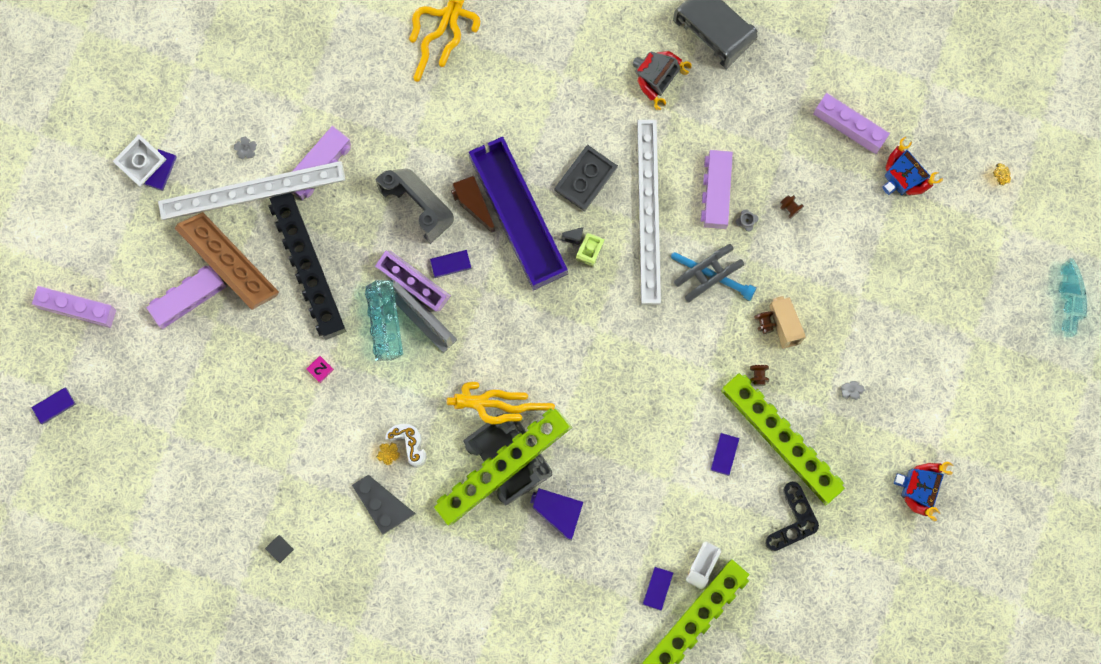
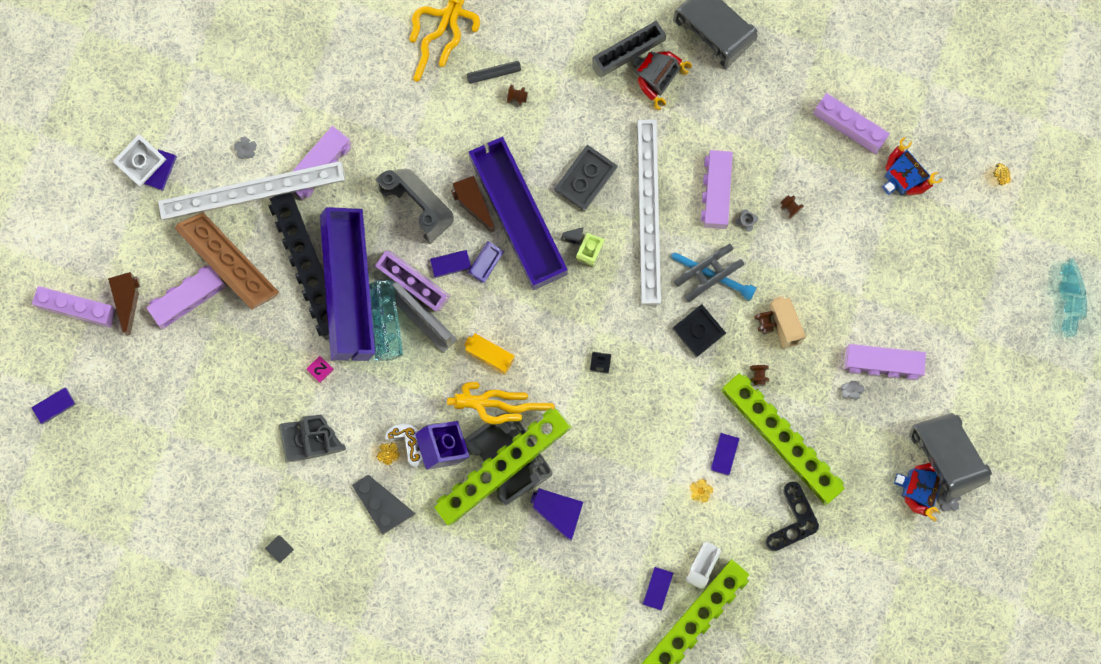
(125, 295): none -> reddish brown slope
(309, 441): none -> dark grey slope
(347, 284): none -> dark purple piece
(442, 445): none -> dark purple brick
(485, 262): none -> tile
(489, 353): none -> yellow brick
(493, 72): none -> dark grey axle
(517, 95): none -> reddish brown wheel
(600, 362): none -> black tile
(628, 49): none -> dark grey brick
(699, 330): none -> black plate
(701, 491): none -> clear yellow plant
(885, 361): none -> lavender brick
(947, 506): none -> light grey plant
(951, 455): none -> dark grey windscreen

